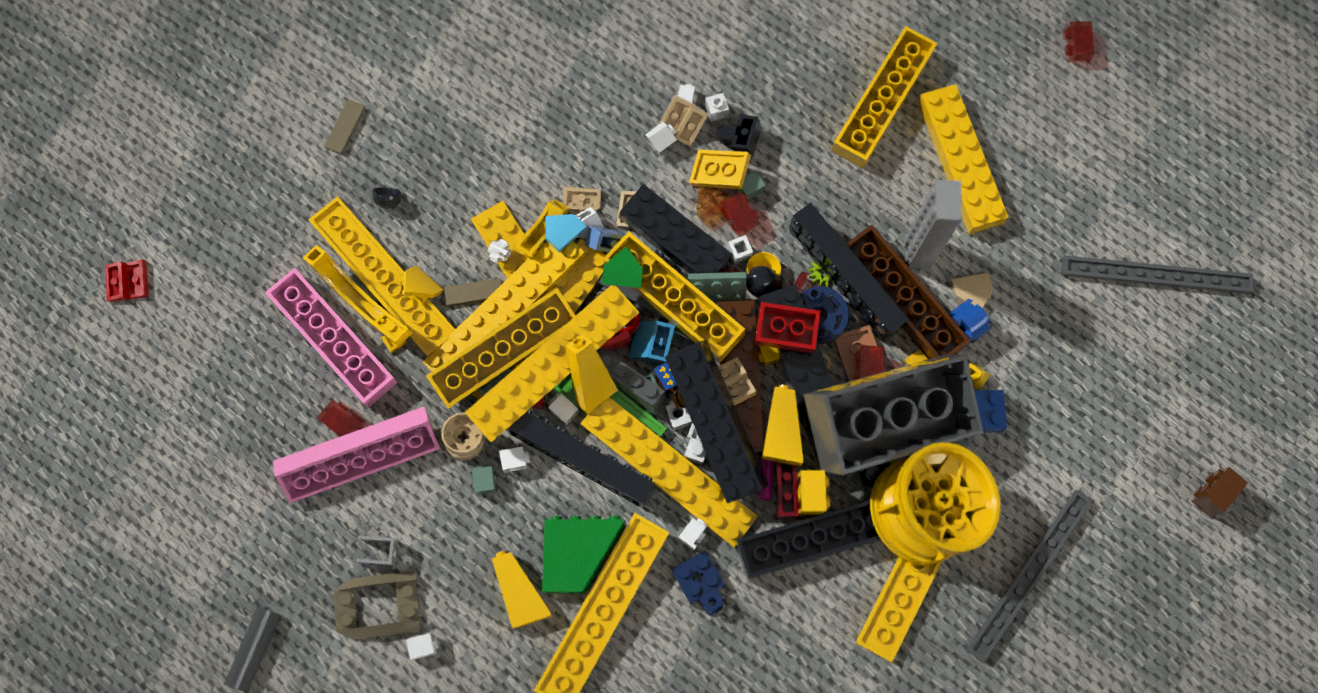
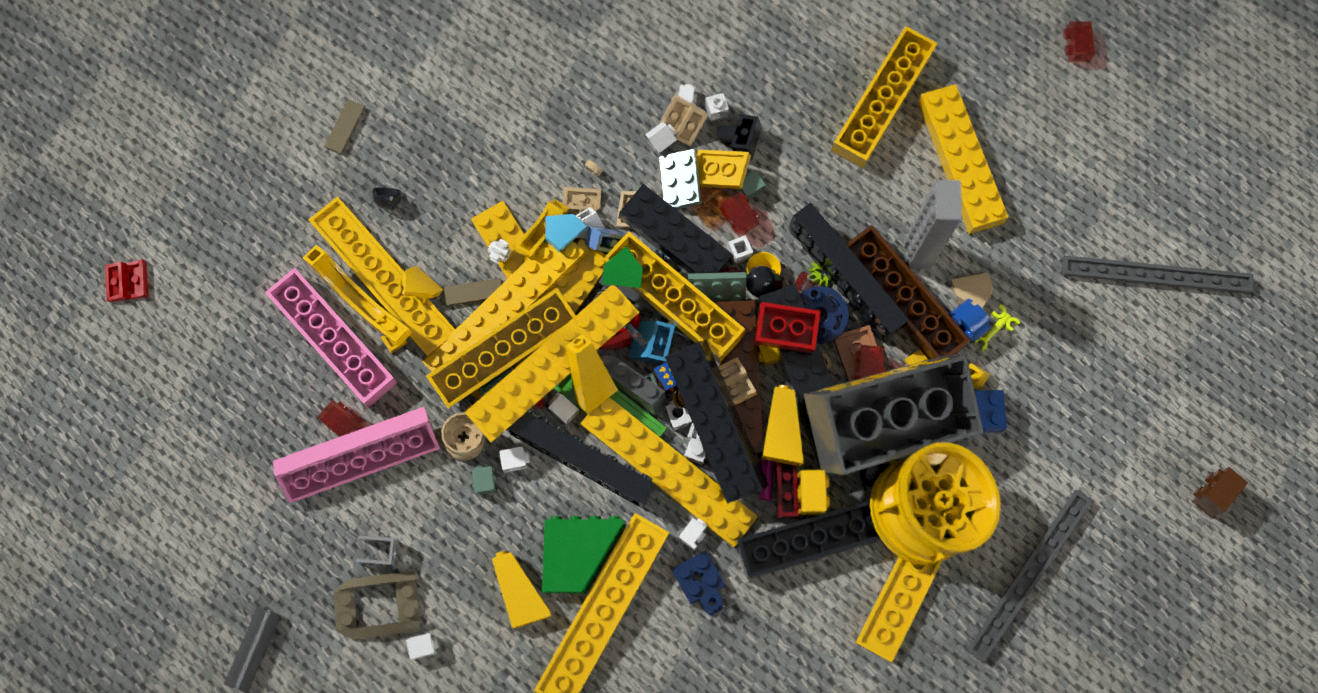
(593, 168): none -> tan tile
(636, 335): none -> clear tile
(681, 179): none -> plate
(1004, 319): none -> neon yellow bar

